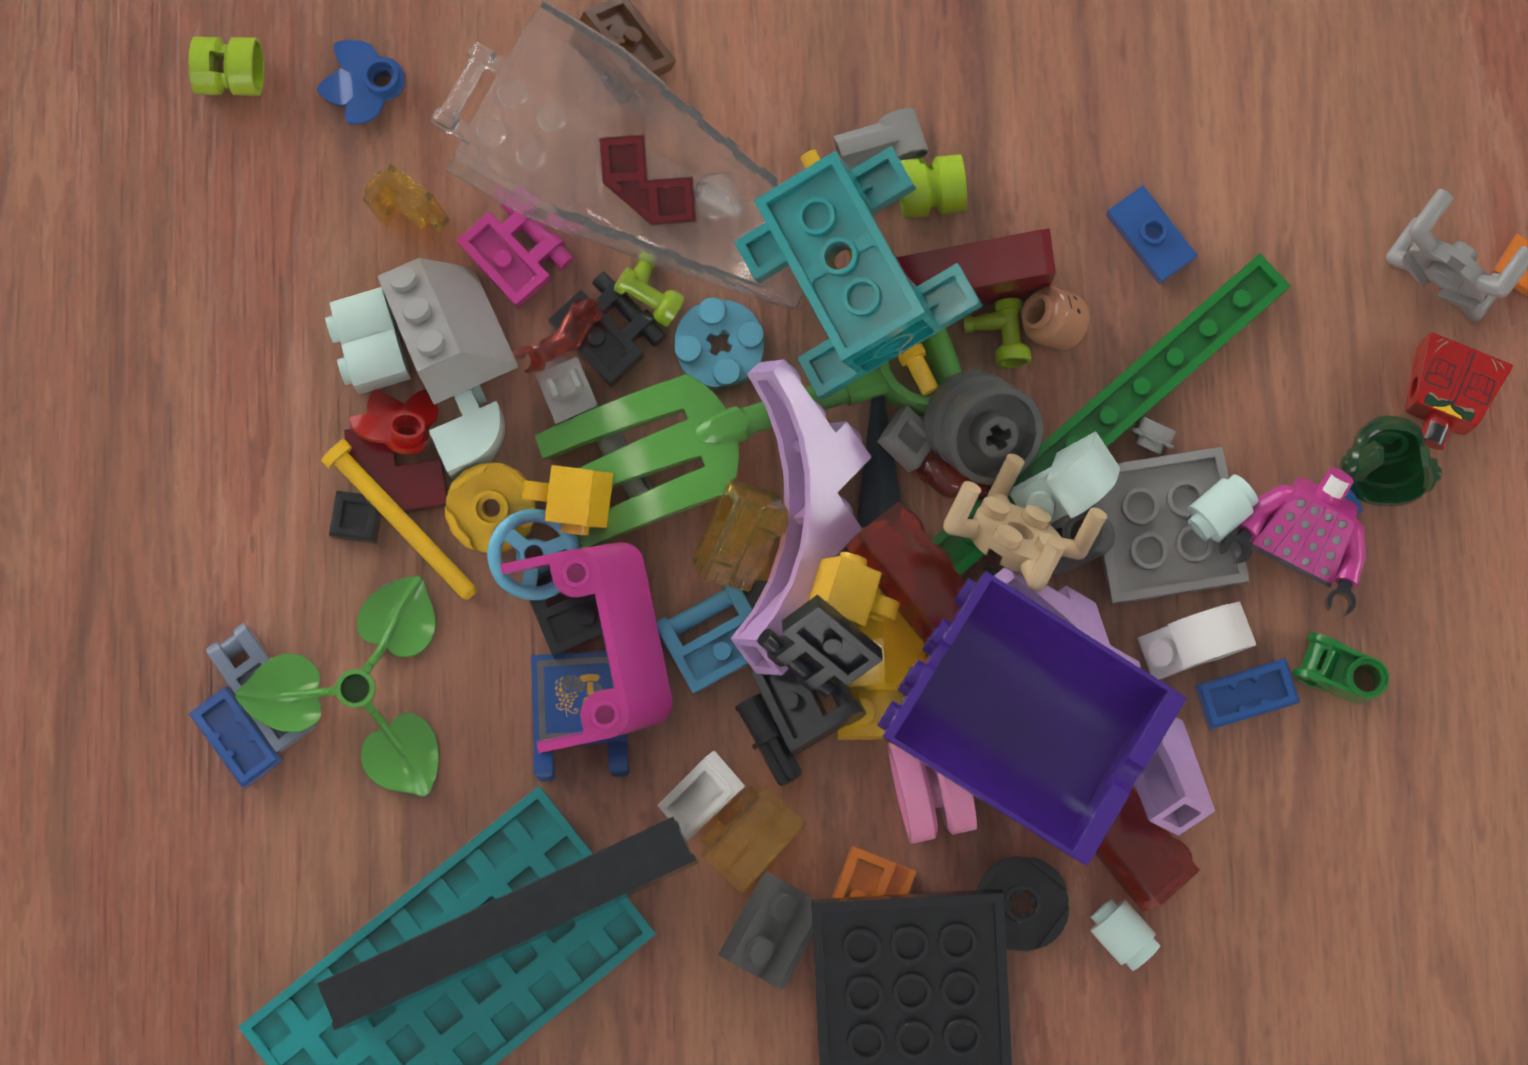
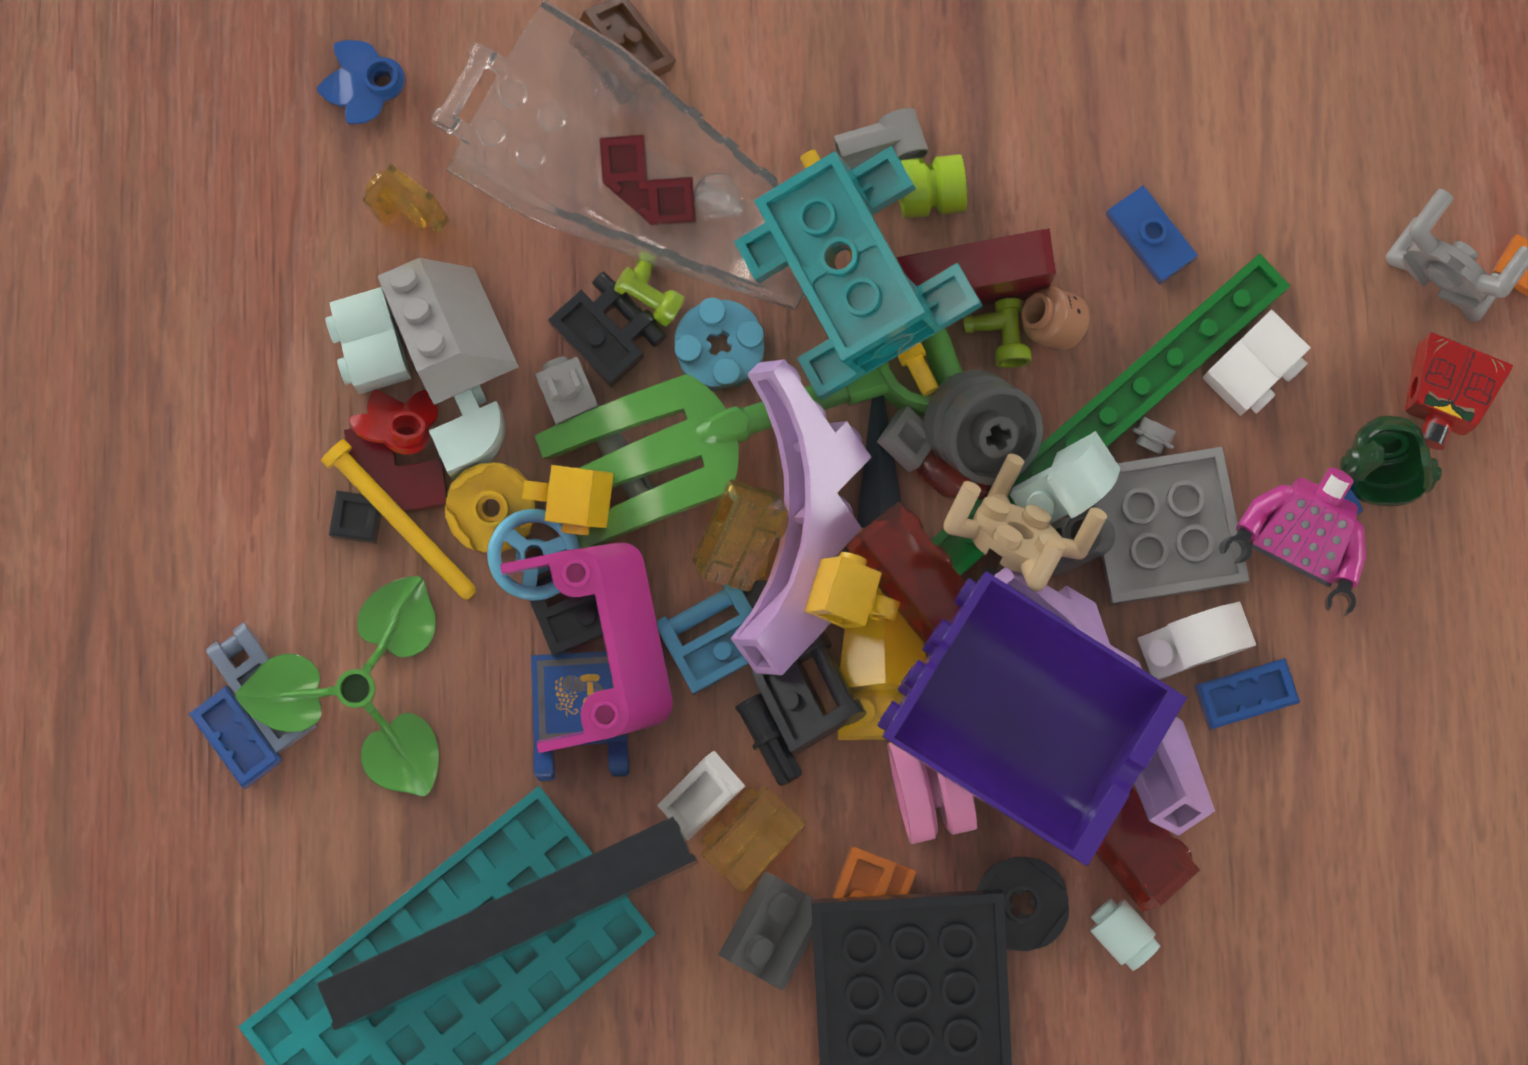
(242, 66): lime wheel -> none
(507, 261): dark pink plate -> none
(566, 339): clear red arm -> none
(828, 638): black plate -> none
(1222, 508): light aqua brick -> none
(1257, 363): none -> white brick
(1337, 669): green piece -> none

